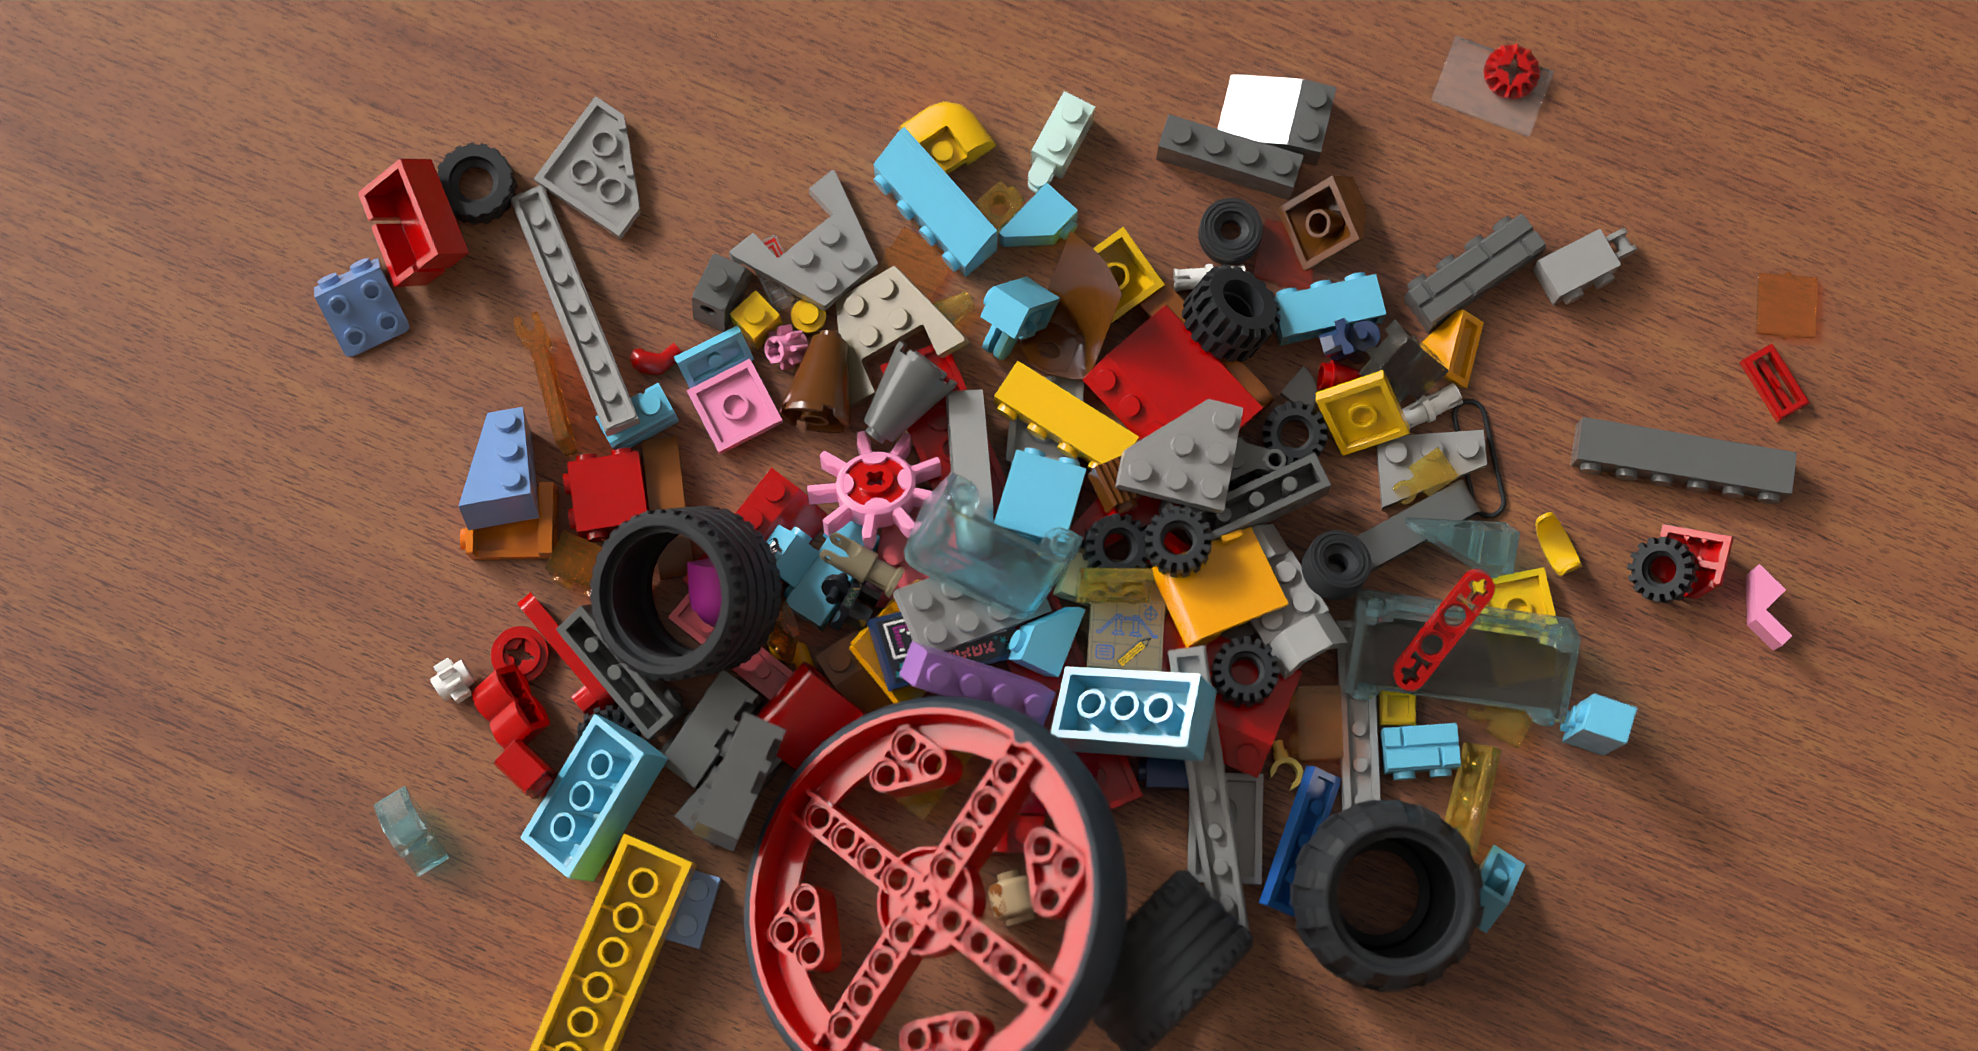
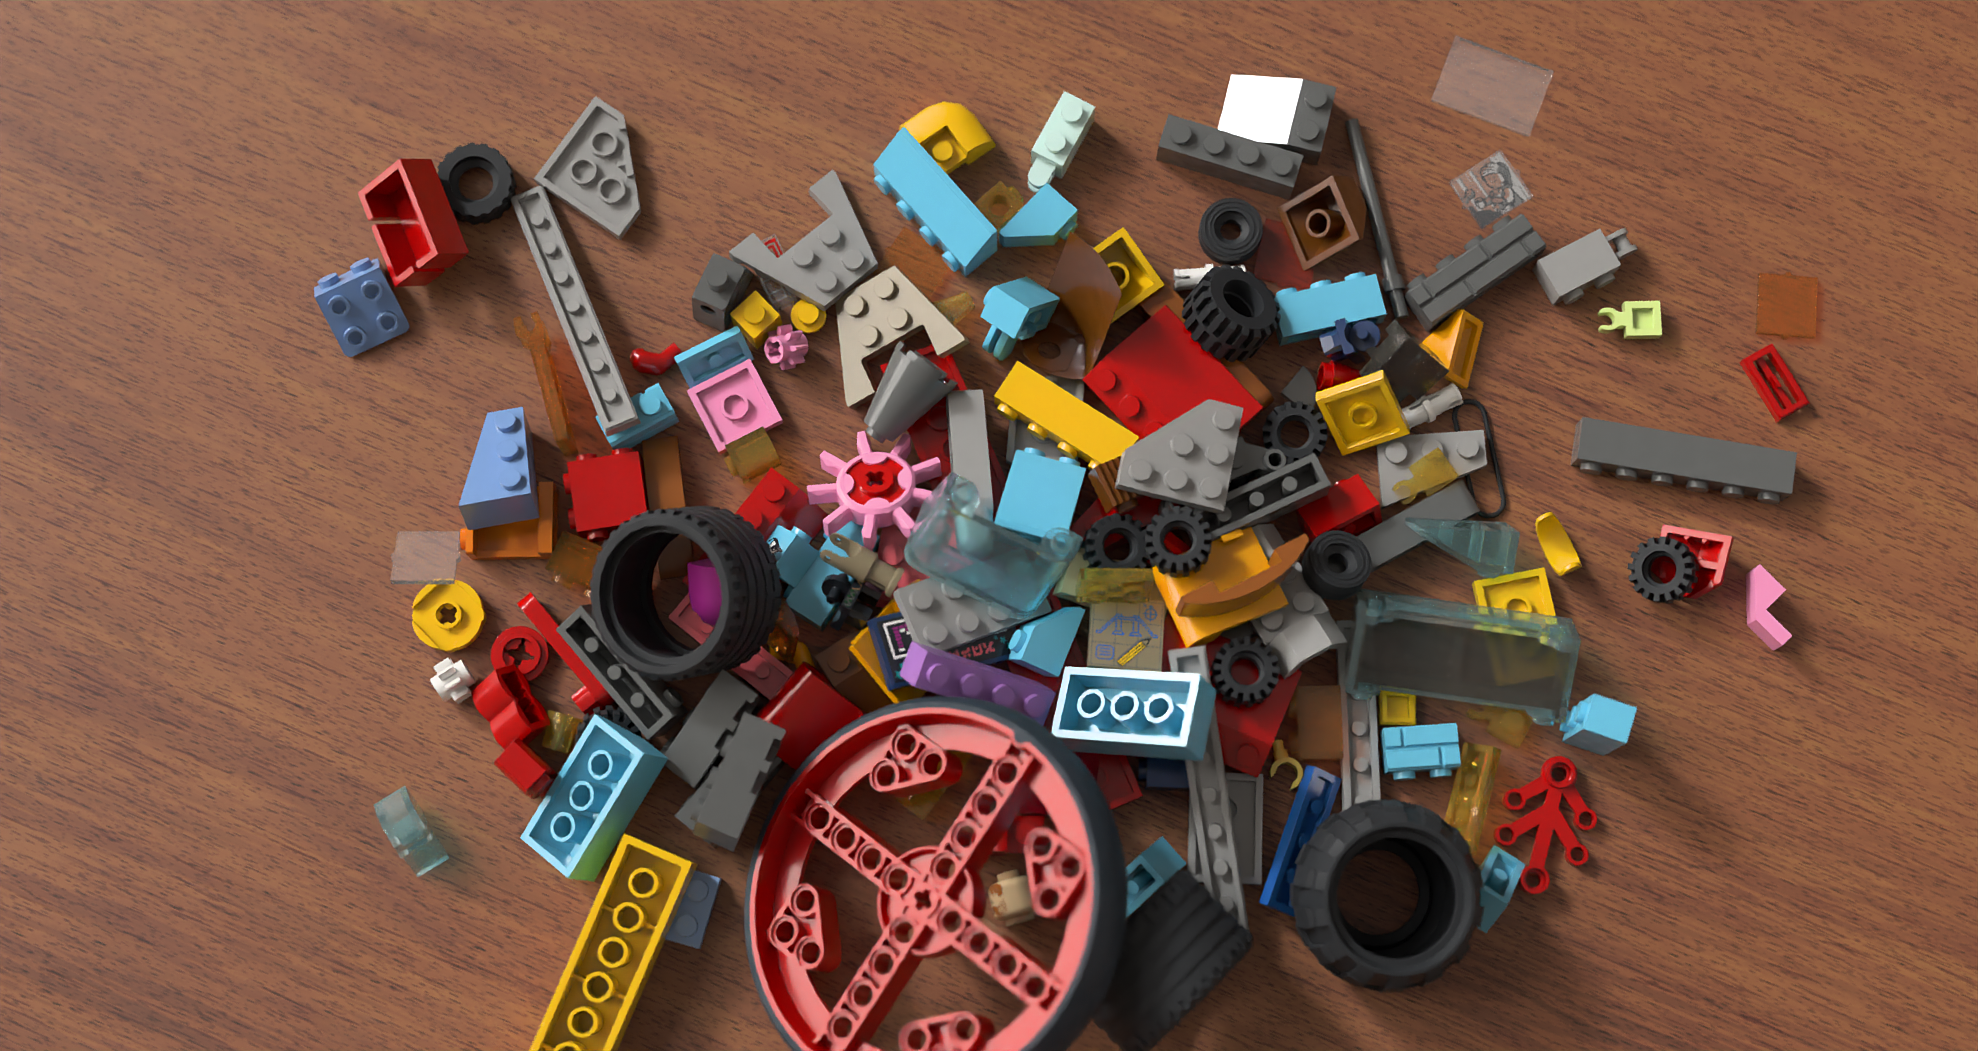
(425, 557): none -> clear piece
(448, 636): none -> yellow plate
(561, 731): none -> clear yellow bush
(751, 455): none -> clear yellow brick
(821, 386): reddish brown cone -> none
(1150, 872): none -> medium azure slope
(1210, 602): none -> dark orange slope
(1346, 508): none -> red brick
(1393, 282): none -> dark grey bar
(1448, 633): red beam -> none
(1491, 189): none -> clear piece
(1498, 80): red gear -> none
(1548, 819): none -> red plant
(1637, 320): none -> yellowish green plate

